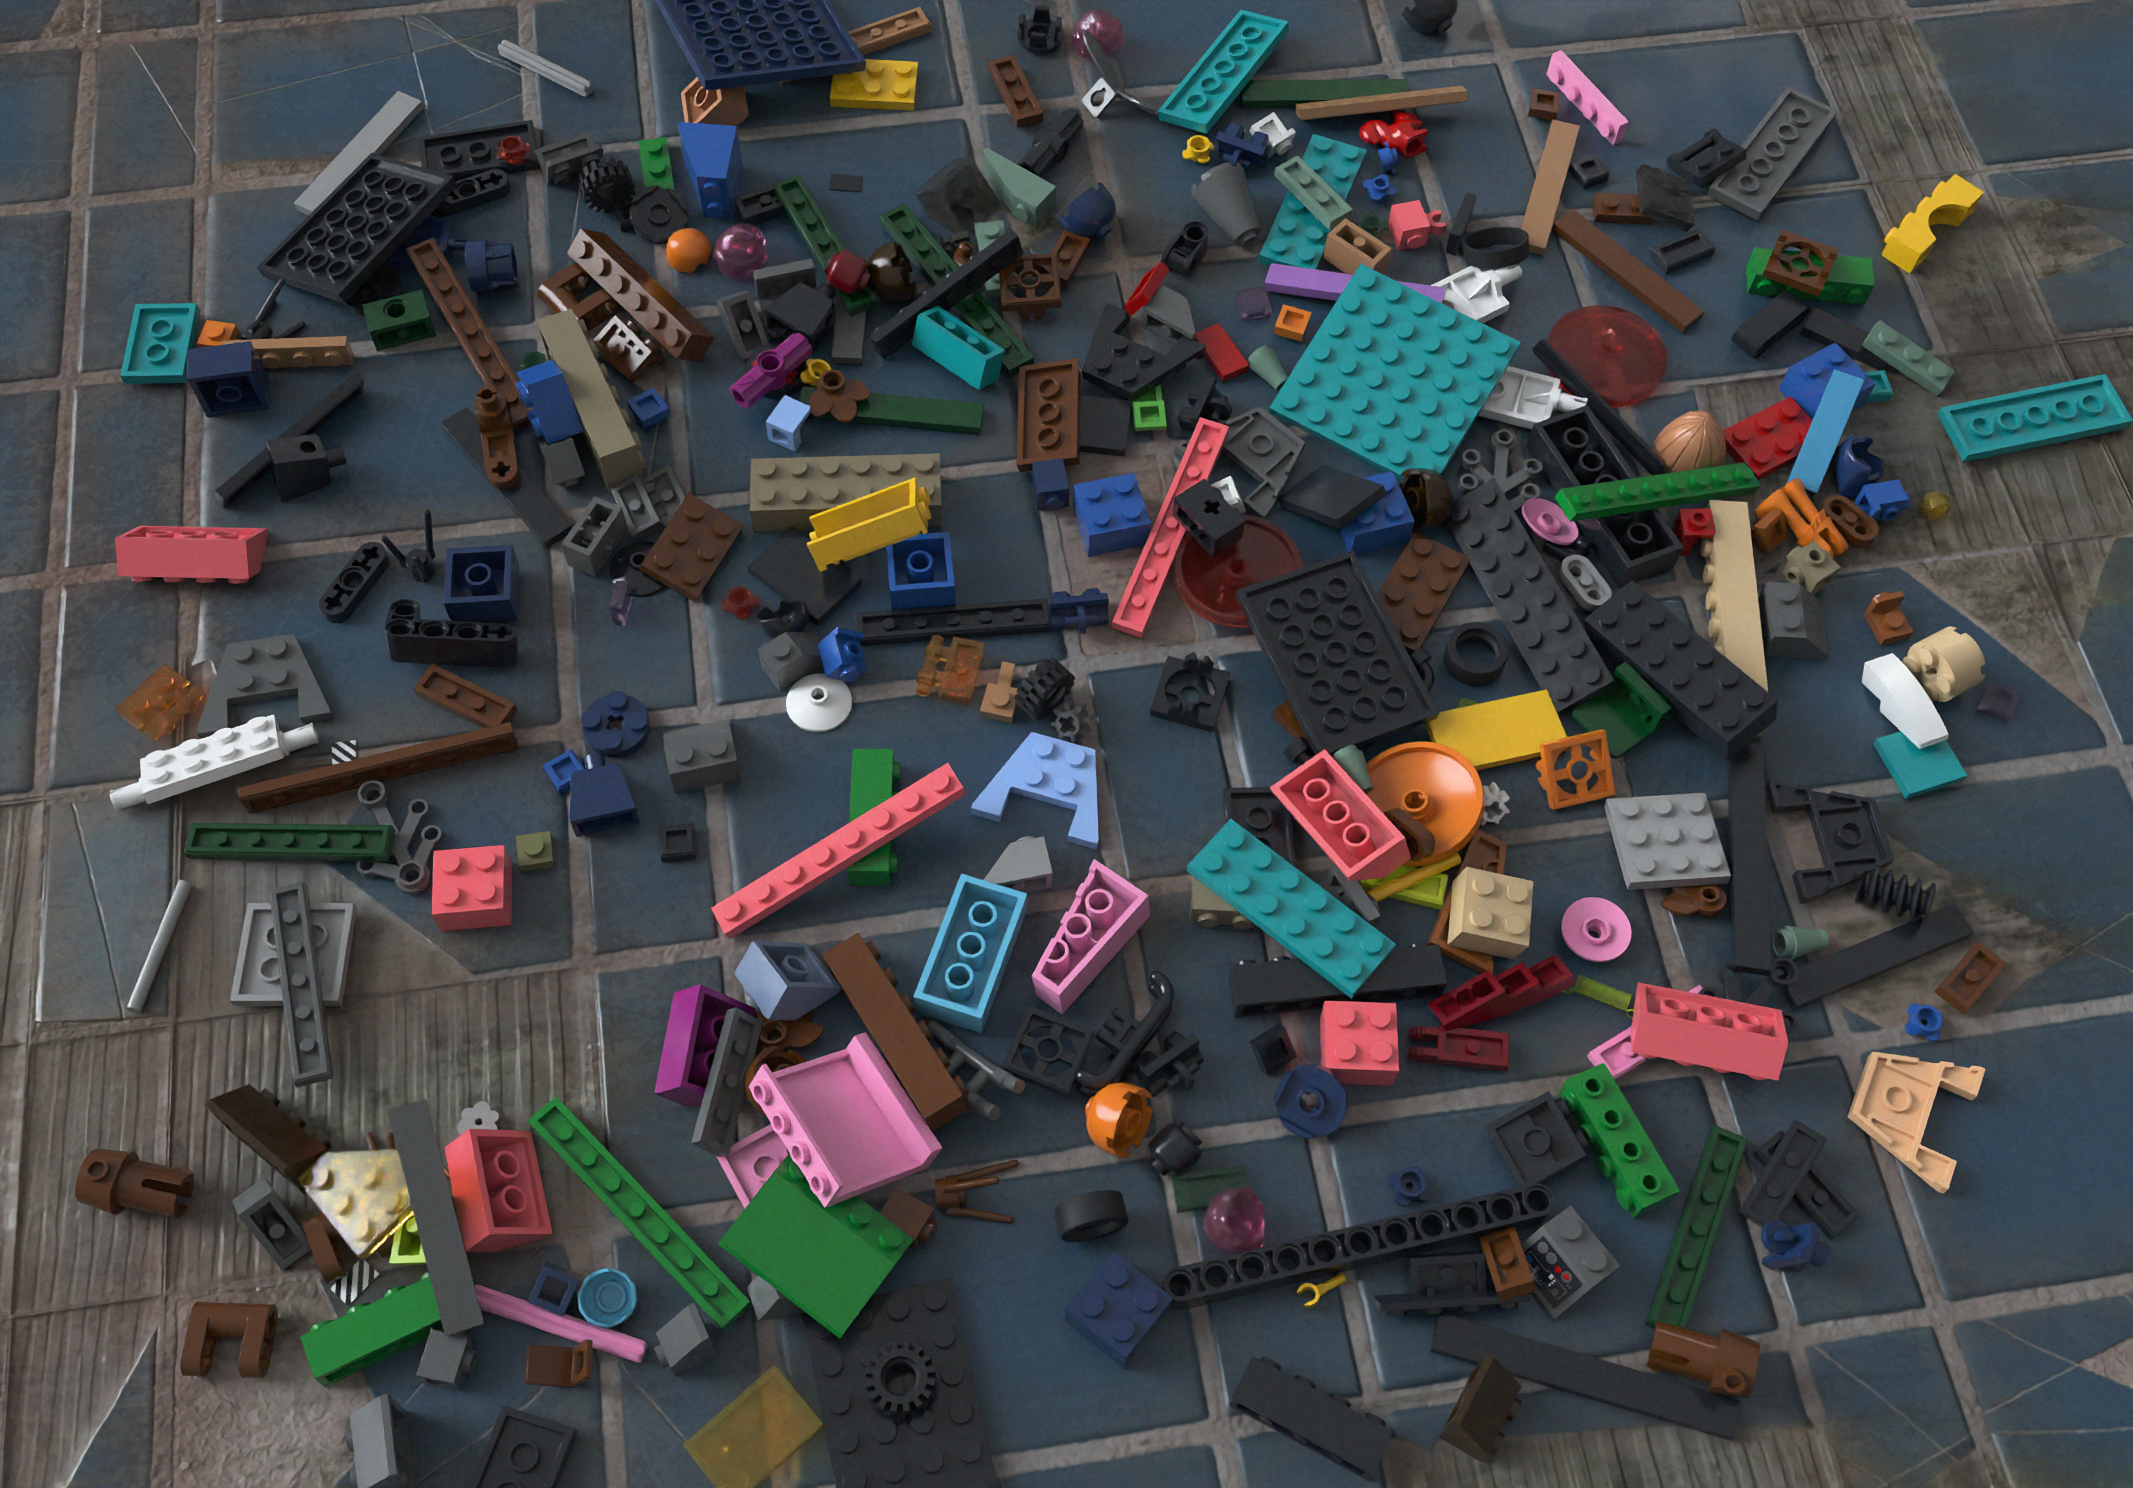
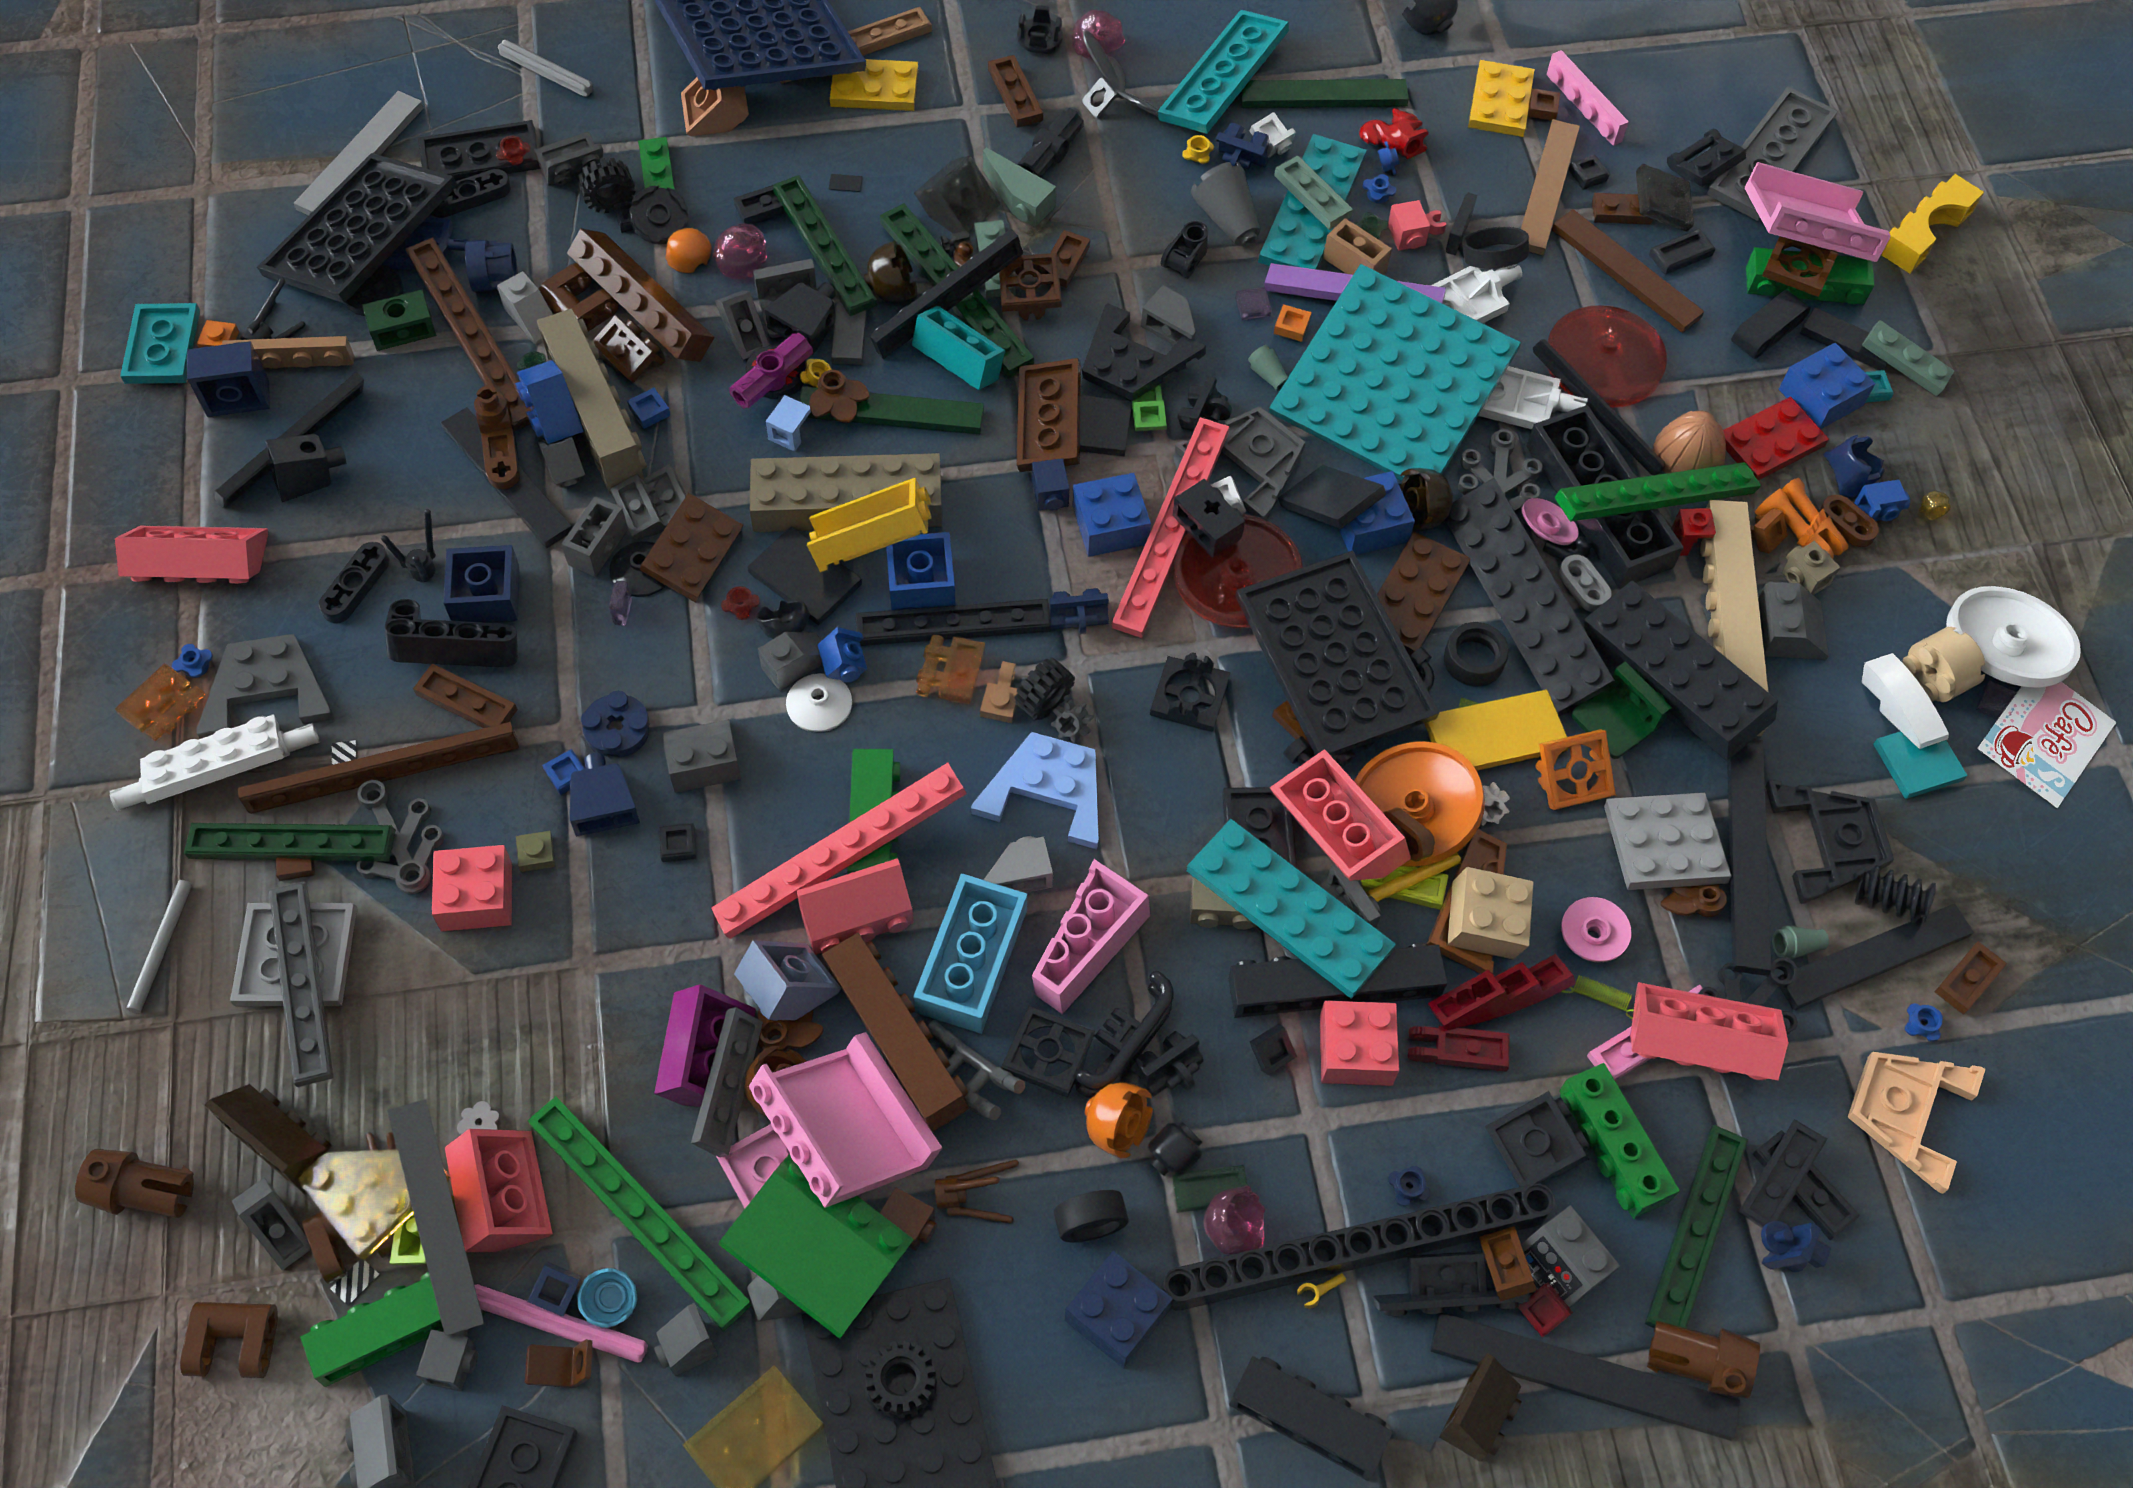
(198, 666): none -> blue plate
(294, 868): none -> reddish brown tile
(524, 304): none -> light grey slope
(712, 165): blue slope -> none
(847, 272): dark red head -> none
(854, 903): none -> coral slope
(1090, 213): dark blue cylinder -> none
(1146, 288): red tile -> none
(1222, 353): red tile -> none
(1330, 1092): dark blue plate -> none
(1354, 764): sand green cone -> none
(1381, 103): medium nougat tile -> none
(1501, 98): none -> yellow plate
(1545, 1309): none -> dark red tile
(1813, 212): none -> bright pink panel
(1825, 430): dark azure tile -> none
(1887, 618): dark orange bracket -> none
(2018, 635): none -> white dish
(2034, 417): teal plate -> none
(2047, 738): none -> sticker

